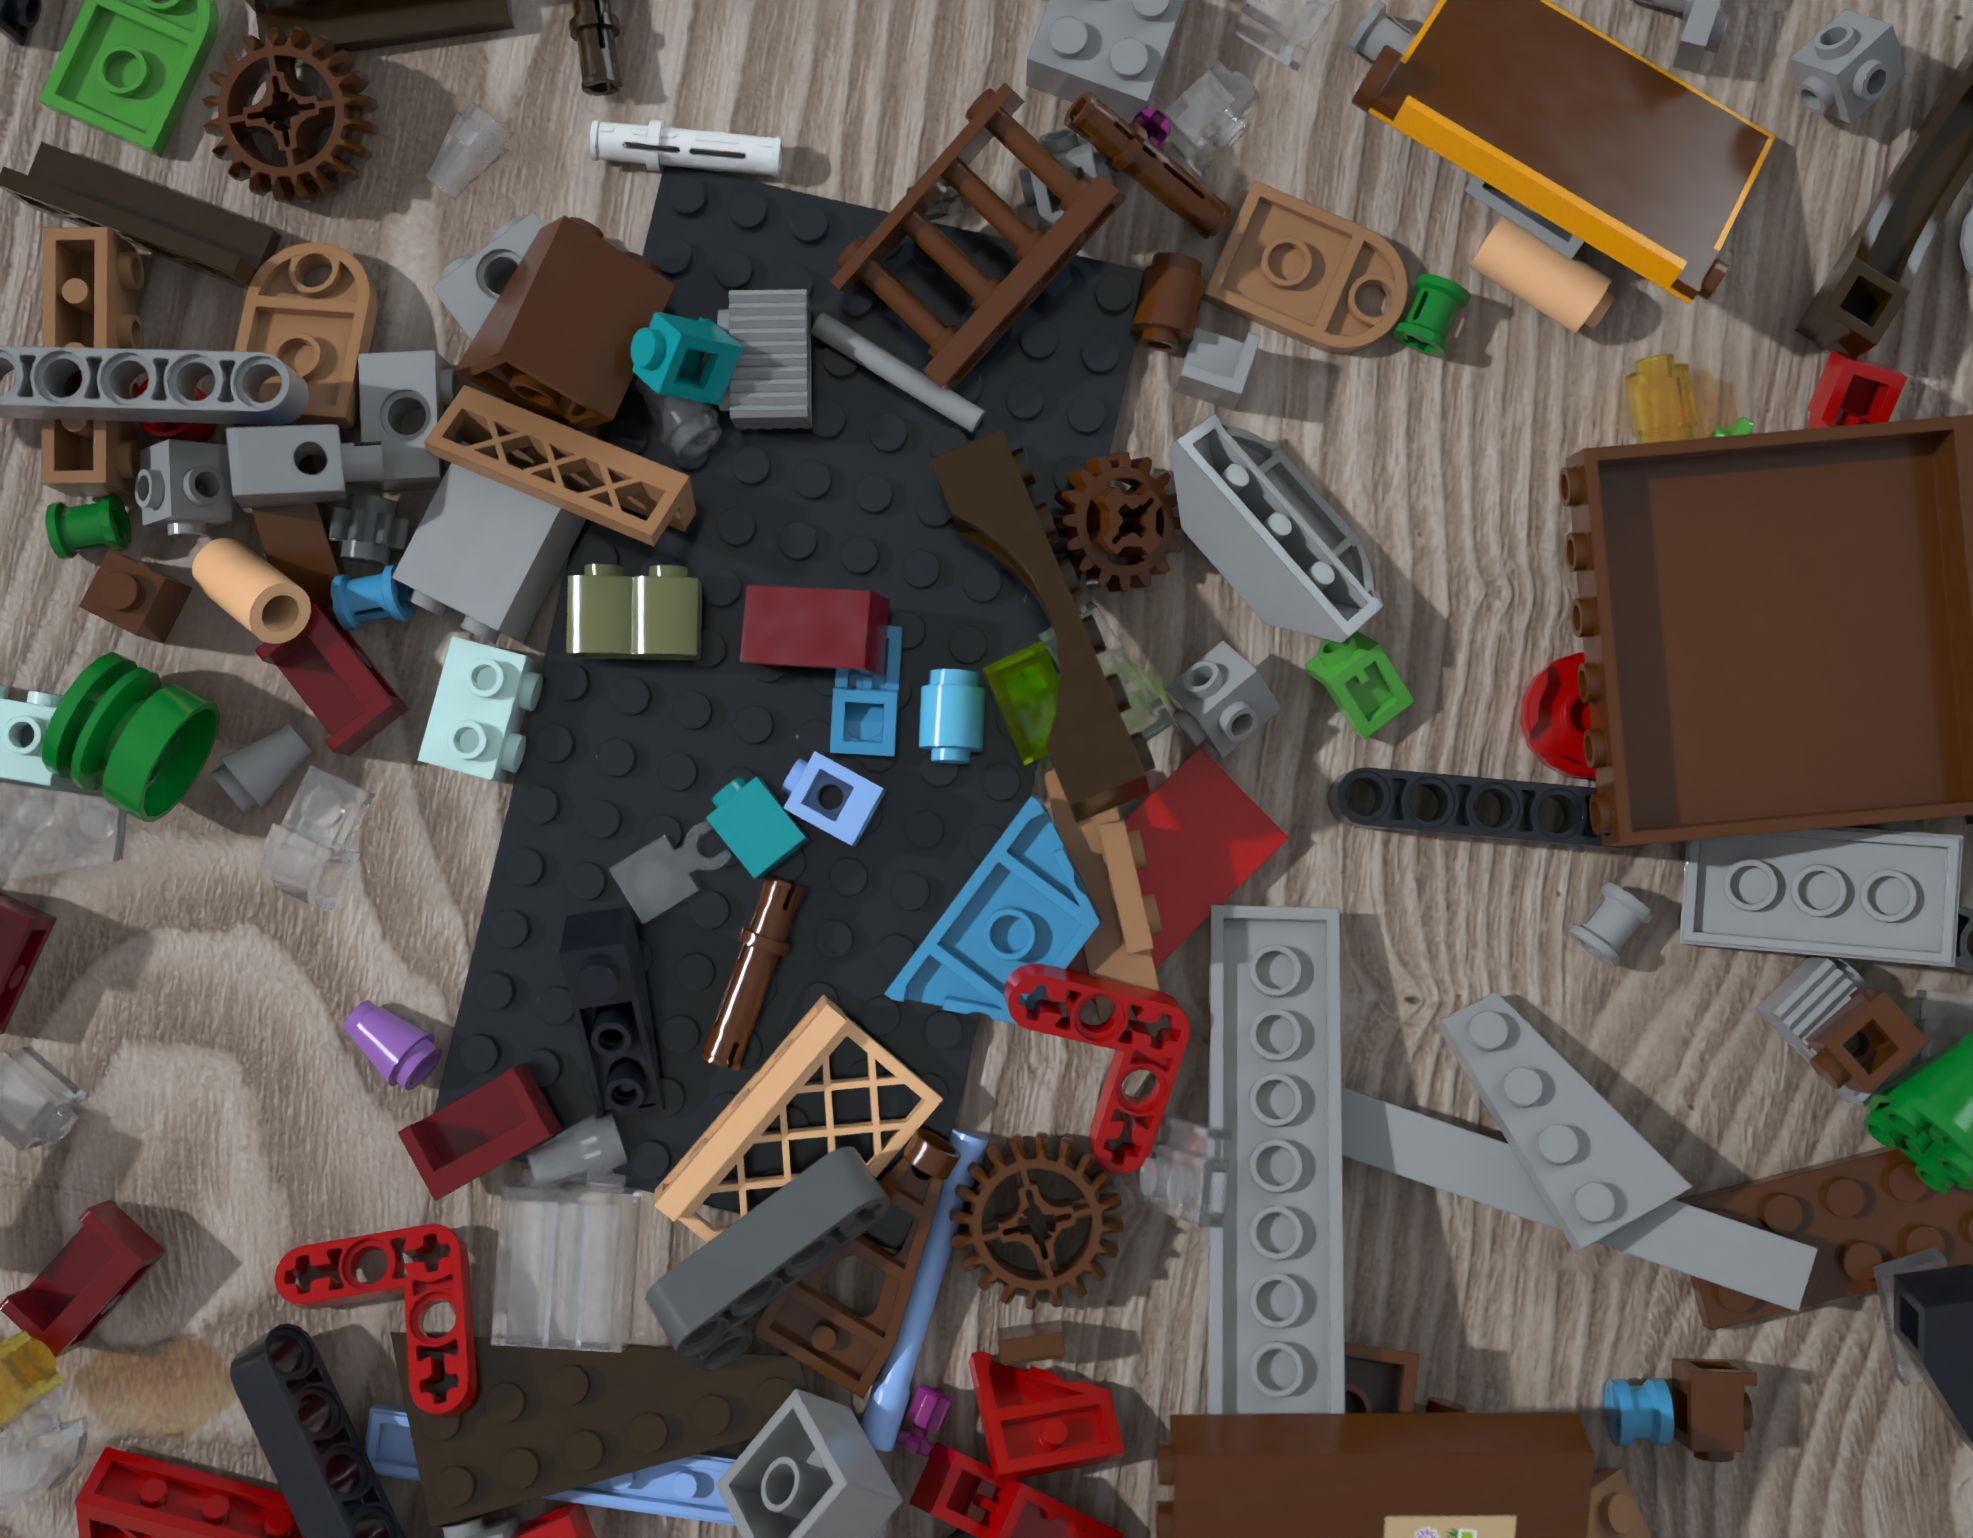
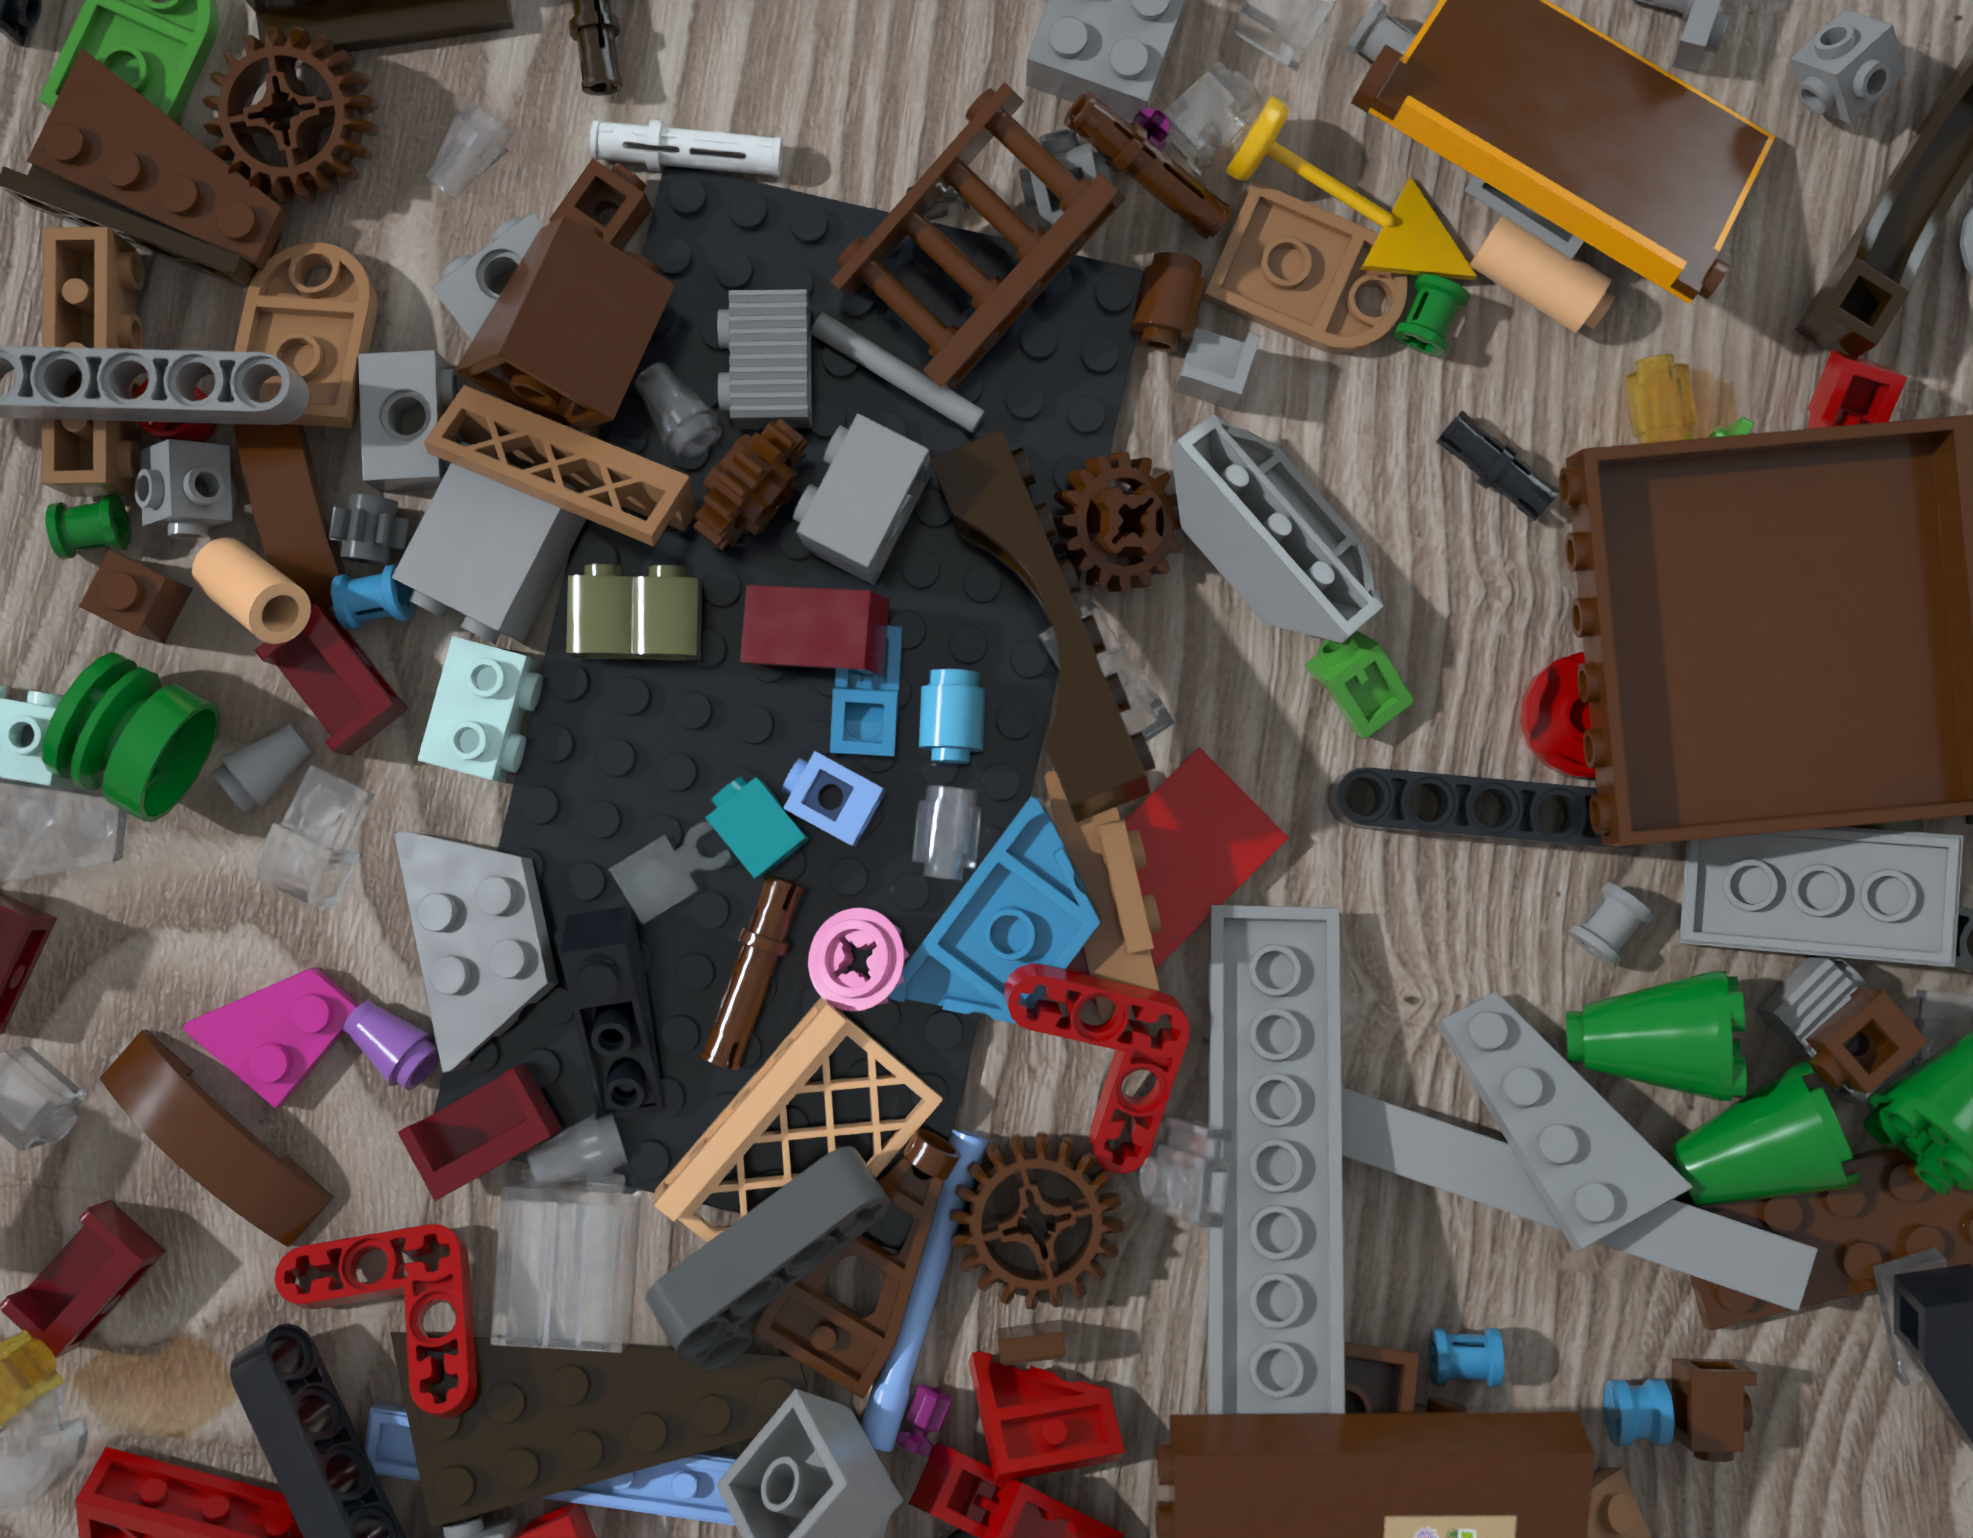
(143, 161): none -> reddish brown wing
(211, 1143): none -> reddish brown slope
(268, 461): light grey torso -> none
(276, 1032): none -> dark pink wing
(475, 939): none -> light grey wing
(603, 189): none -> reddish brown brick
(671, 354): teal brick -> none
(750, 484): none -> reddish brown gear
(832, 954): none -> bright pink gear
(863, 497): none -> light grey brick
(947, 831): none -> clear brick
(1026, 697): clear neon green slope -> none
(1221, 700): light grey brick -> none
(1411, 234): none -> yellow piece
(1466, 1357): none -> dark azure bush
(1497, 466): none -> black pin
(1667, 1036): none -> green cone
(1766, 1146): none -> green cone

